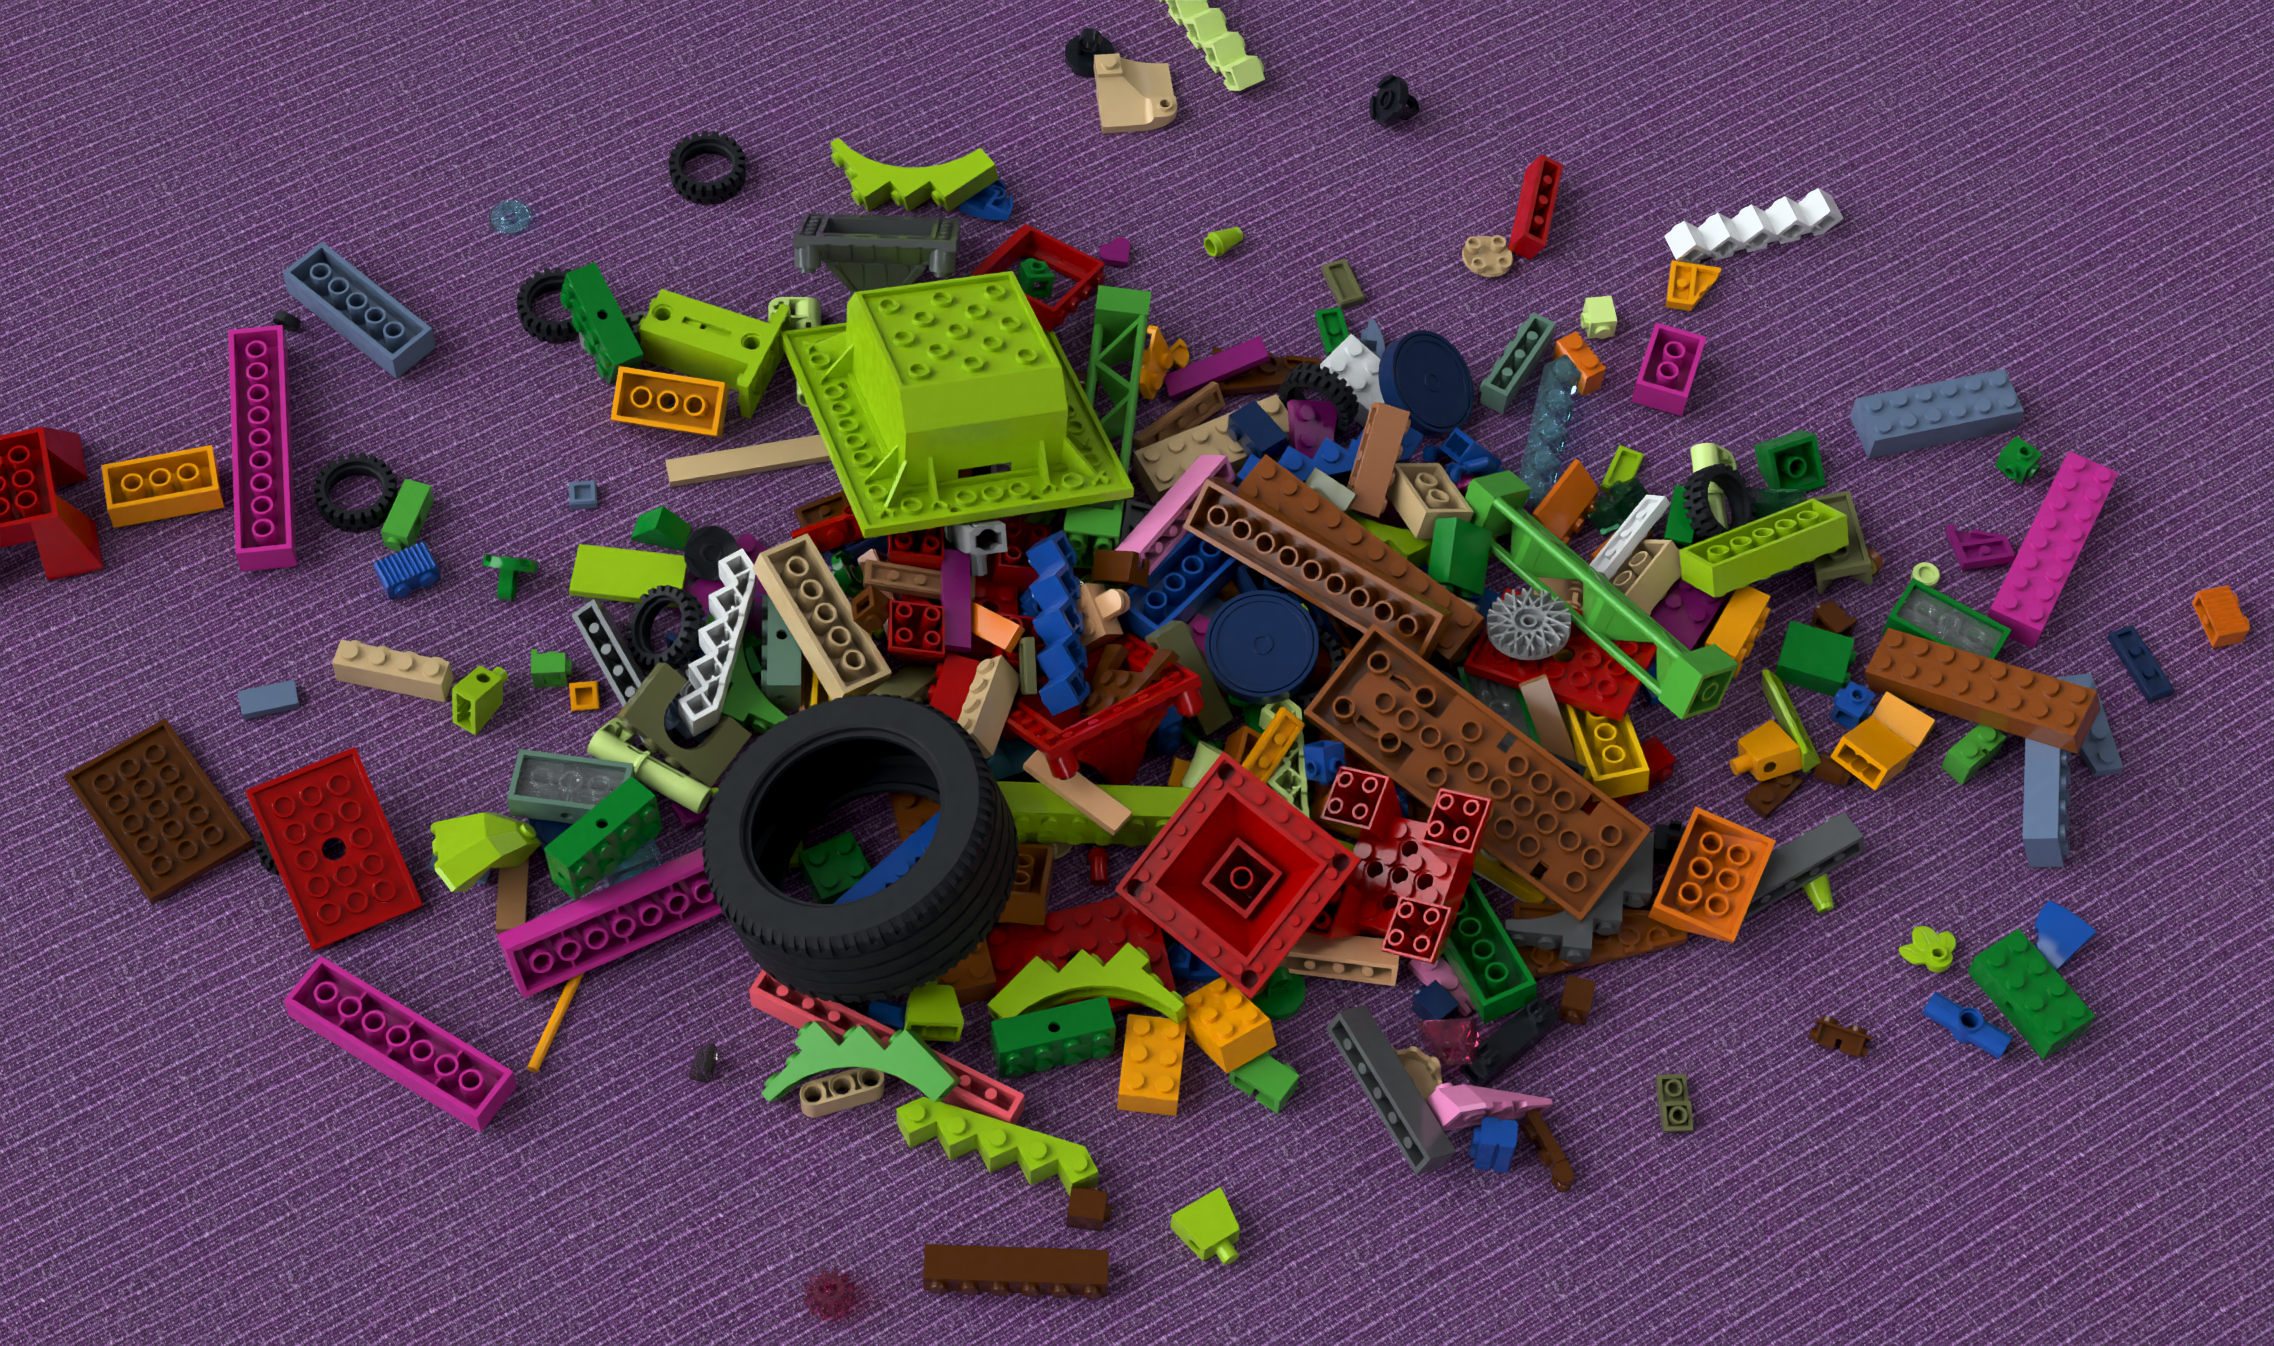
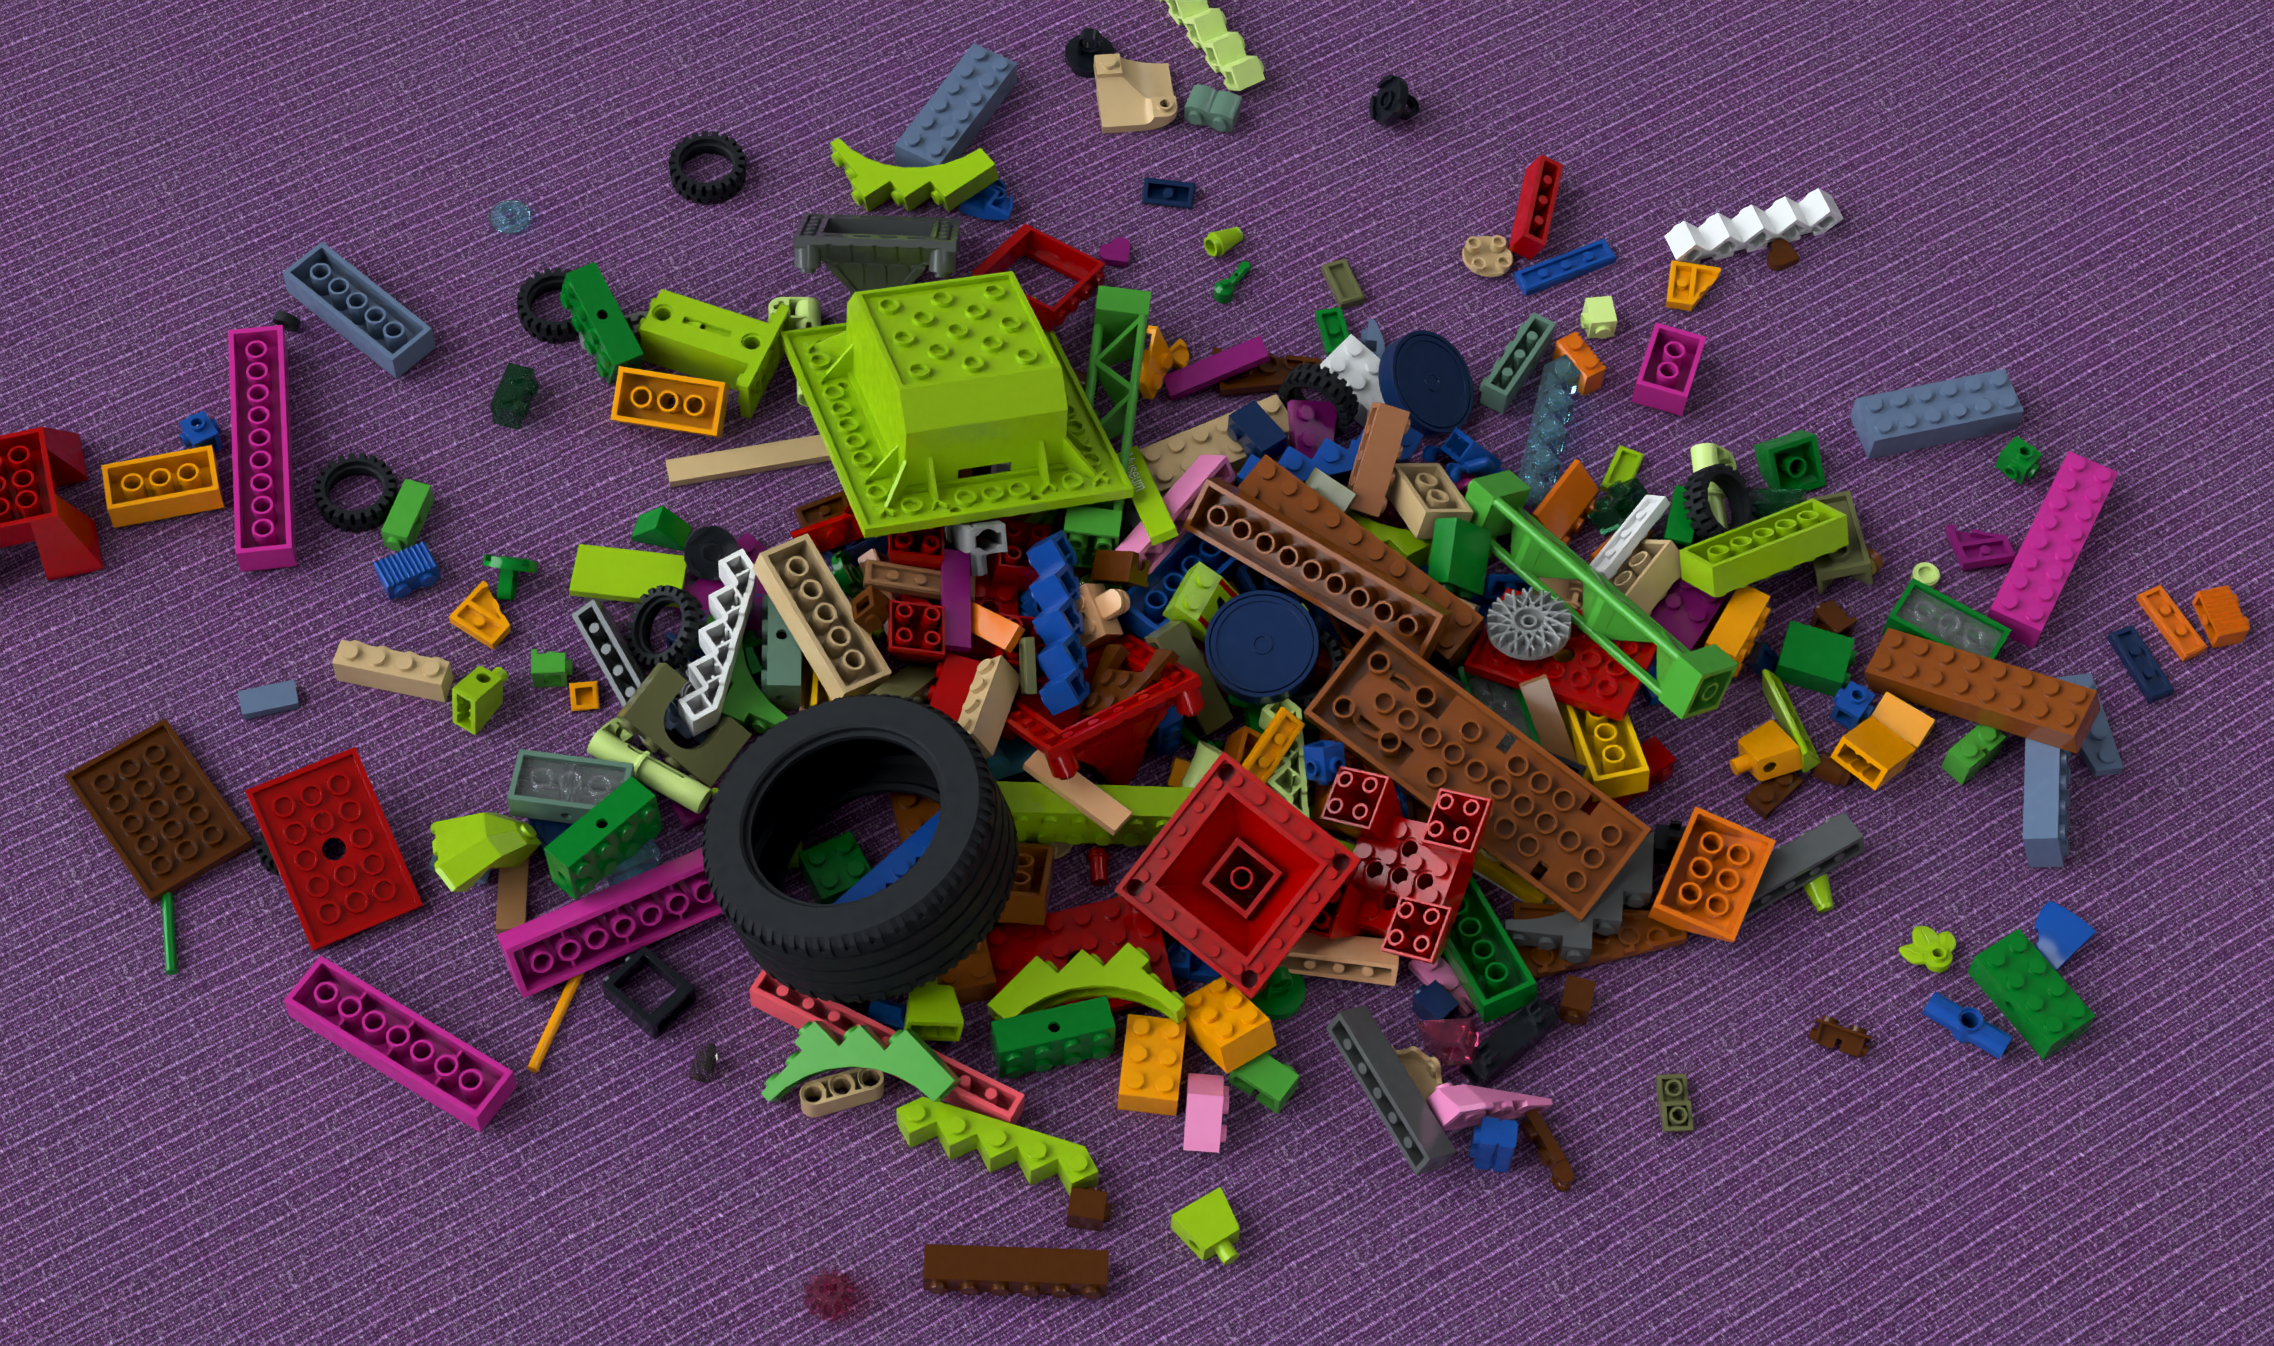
(169, 934): none -> green bar
(200, 432): none -> blue brick
(481, 617): none -> light orange wing
(514, 396): none -> clear green brick
(583, 495): sand blue tile -> none
(668, 1011): none -> black window
(957, 109): none -> sand blue brick
(1035, 271): green brick -> none
(1149, 501): none -> lime tile
(1168, 193): none -> dark blue slope
(1183, 417): medium nougat tile -> none
(1199, 598): none -> lime slope
(1205, 1104): none -> bright pink brick
(1213, 108): none -> sand green brick
(1224, 289): none -> green piece
(1497, 583): none -> blue slope
(1564, 267): none -> blue tile
(1762, 658): none -> dark blue plate
(1781, 255): none -> reddish brown tile
(2171, 623): none -> orange tile

